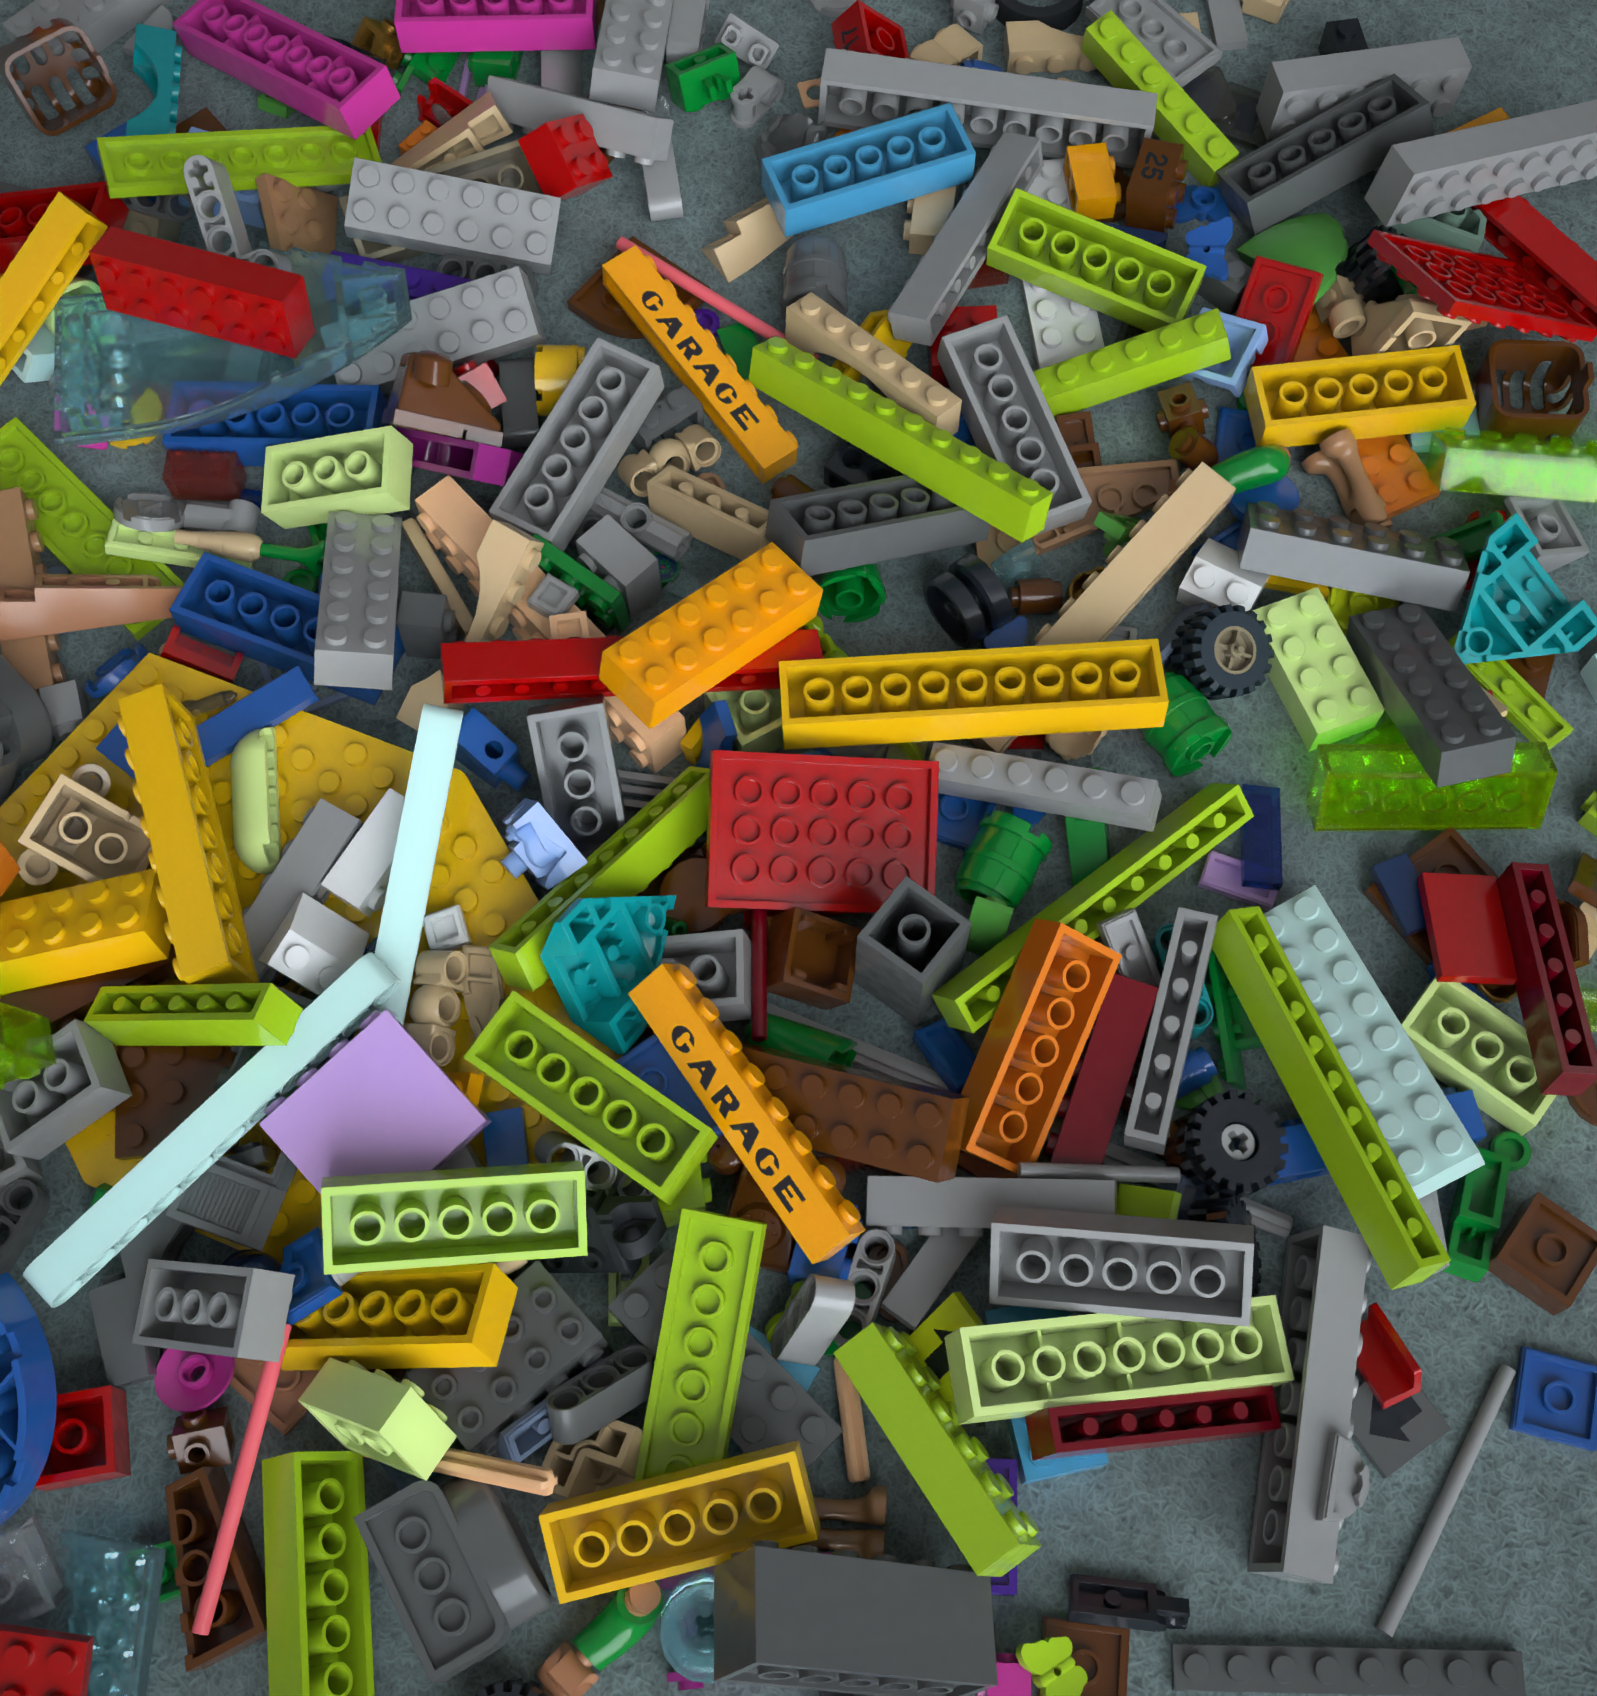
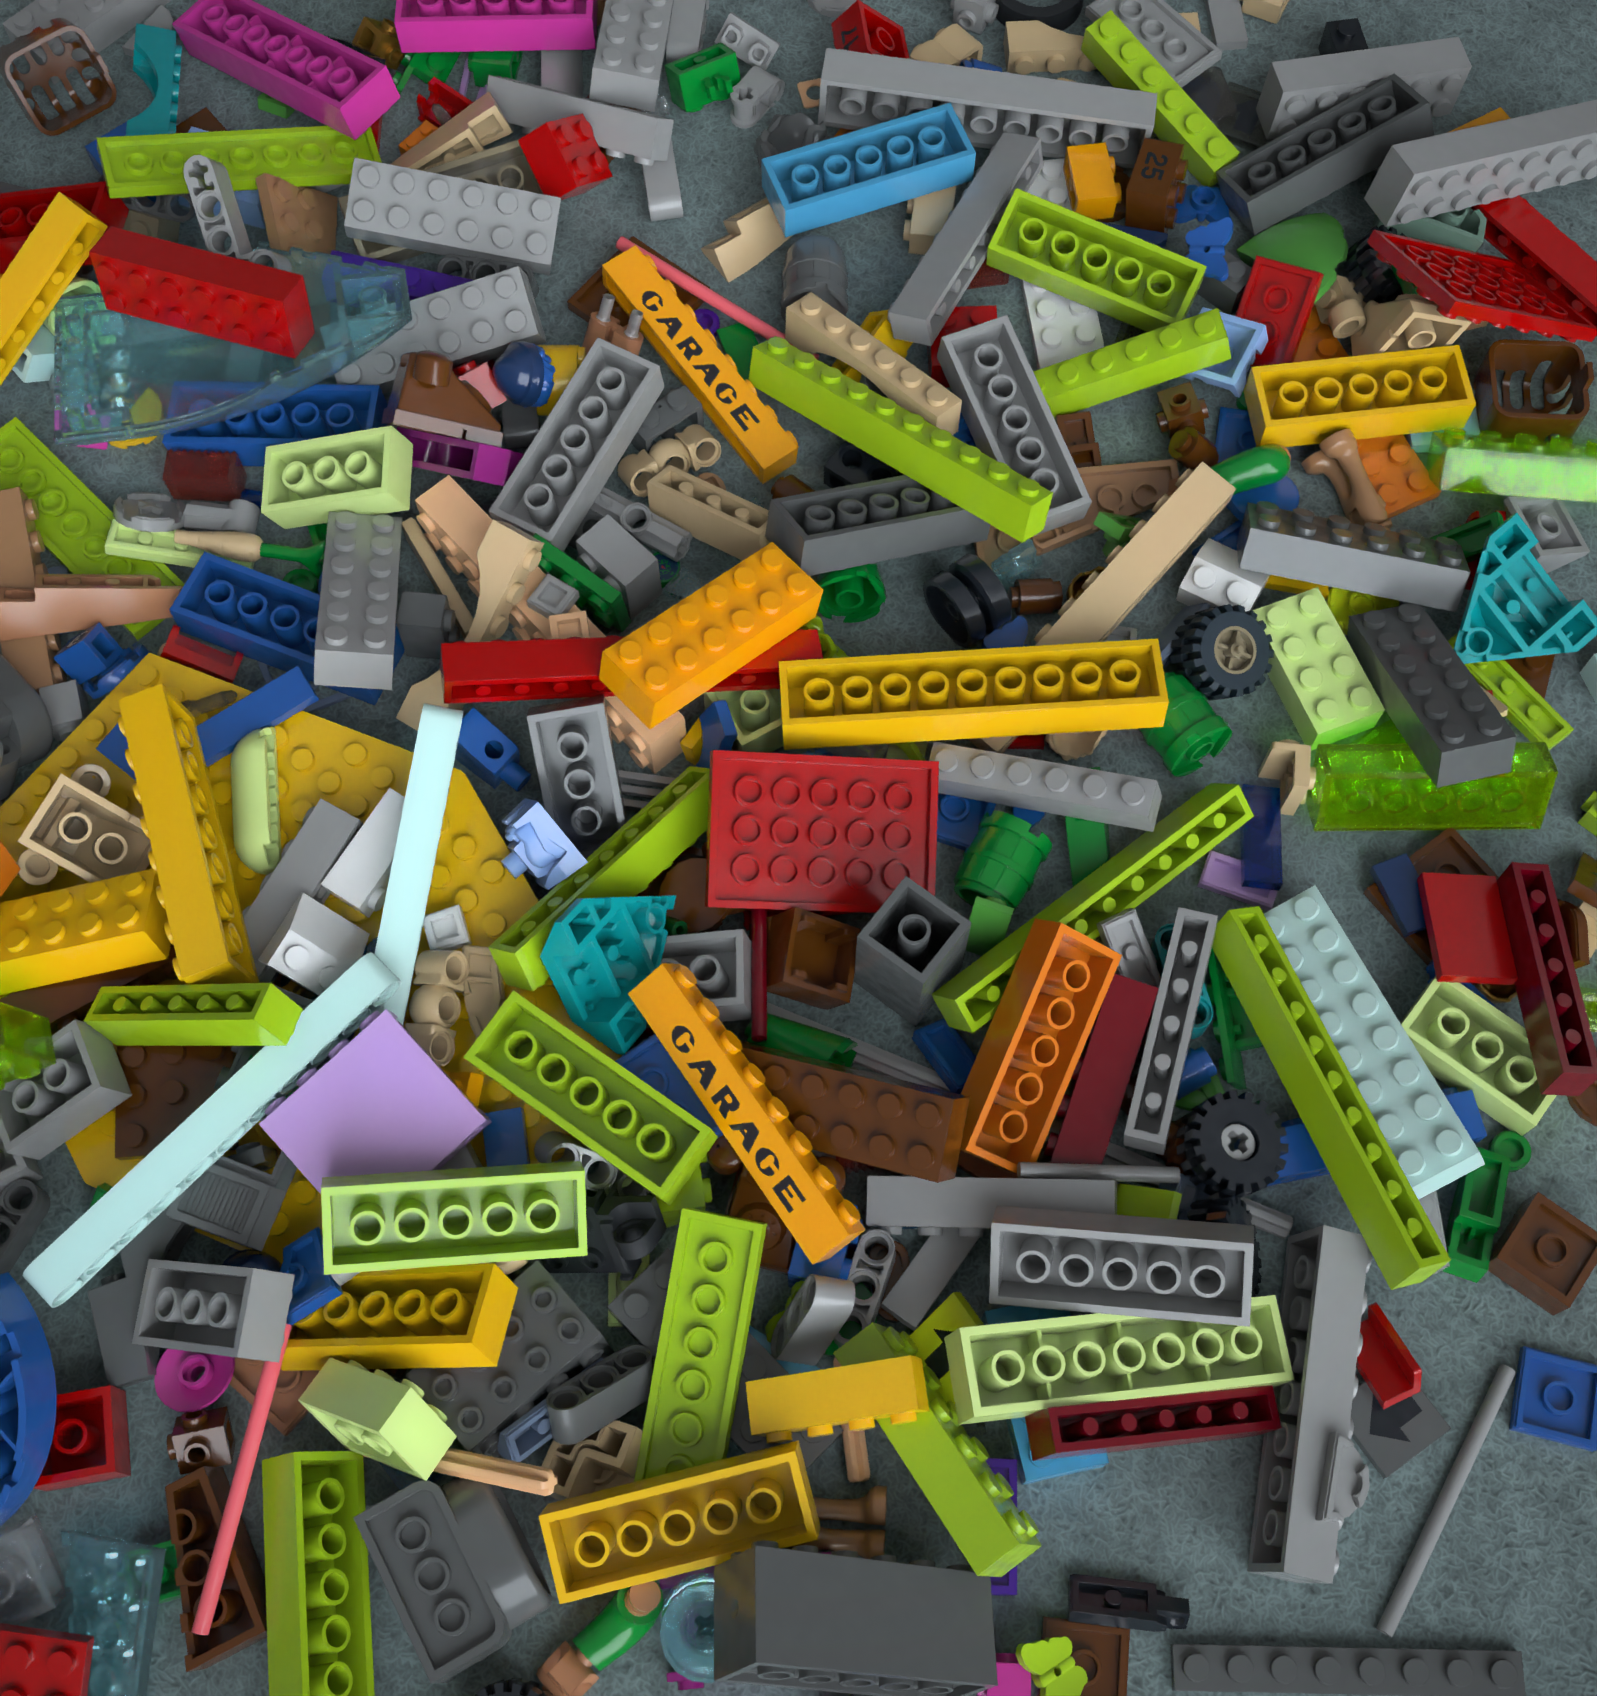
(88, 653): none -> blue brick
(524, 374): none -> dark blue hair
(607, 327): none -> nougat piece
(837, 1397): none -> yellow brick
(1290, 764): none -> tan bracket

